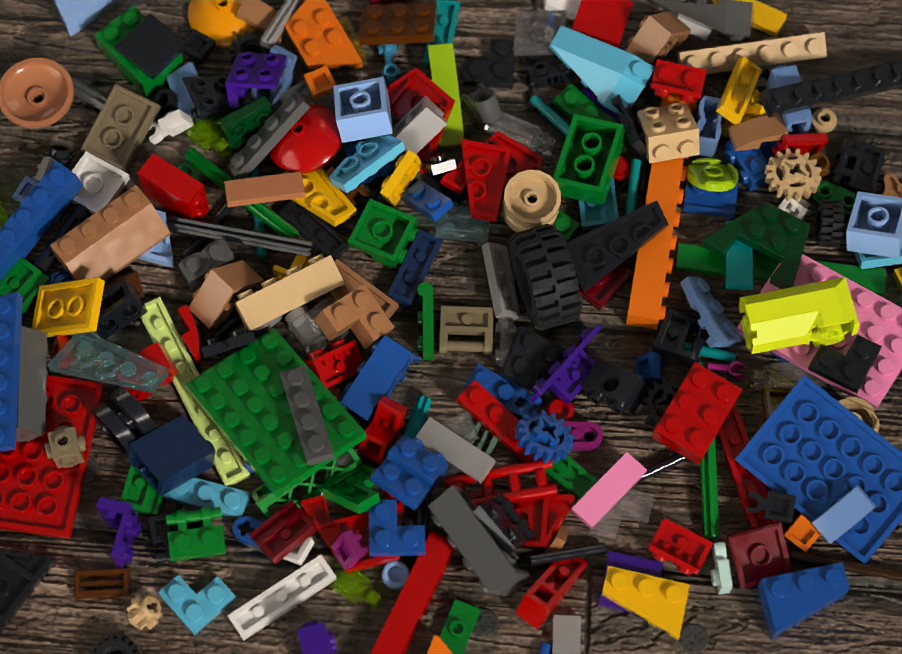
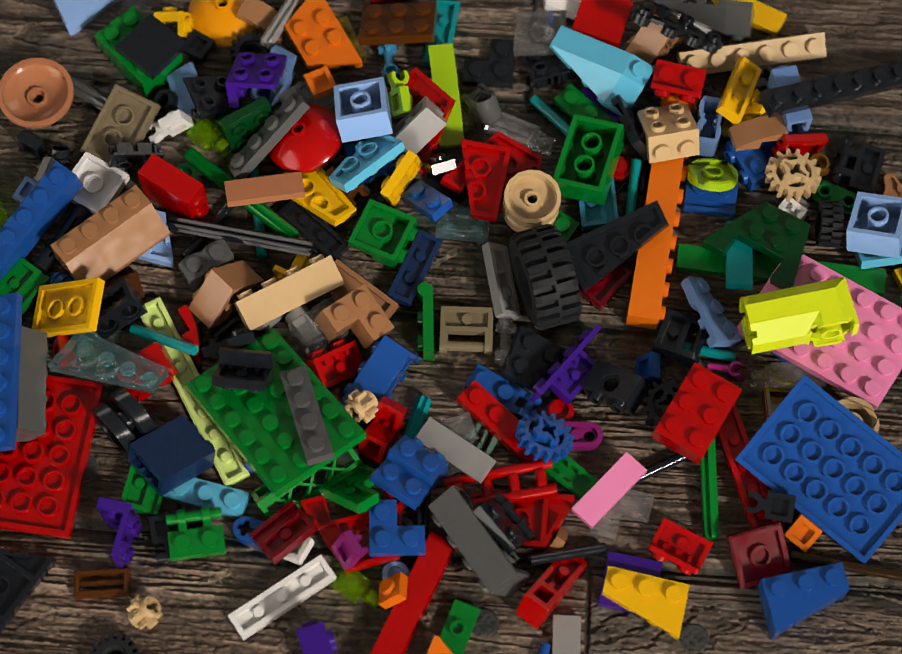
(32, 144): none -> black plate
(65, 446): dark tan brick -> none
(124, 156): none -> black hinge
(164, 339): none -> teal bar
(183, 20): none -> yellow bracket
(193, 608): medium azure plate -> none
(243, 369): none -> black bracket
(361, 405): none -> tan gear
(393, 590): none -> orange plate
(399, 97): none -> lime plate
(677, 28): none -> black plant
(721, 574): light aqua plate -> none
(821, 126): tan plate -> none
(844, 514): medium blue slope -> none
(846, 370): black plate -> none

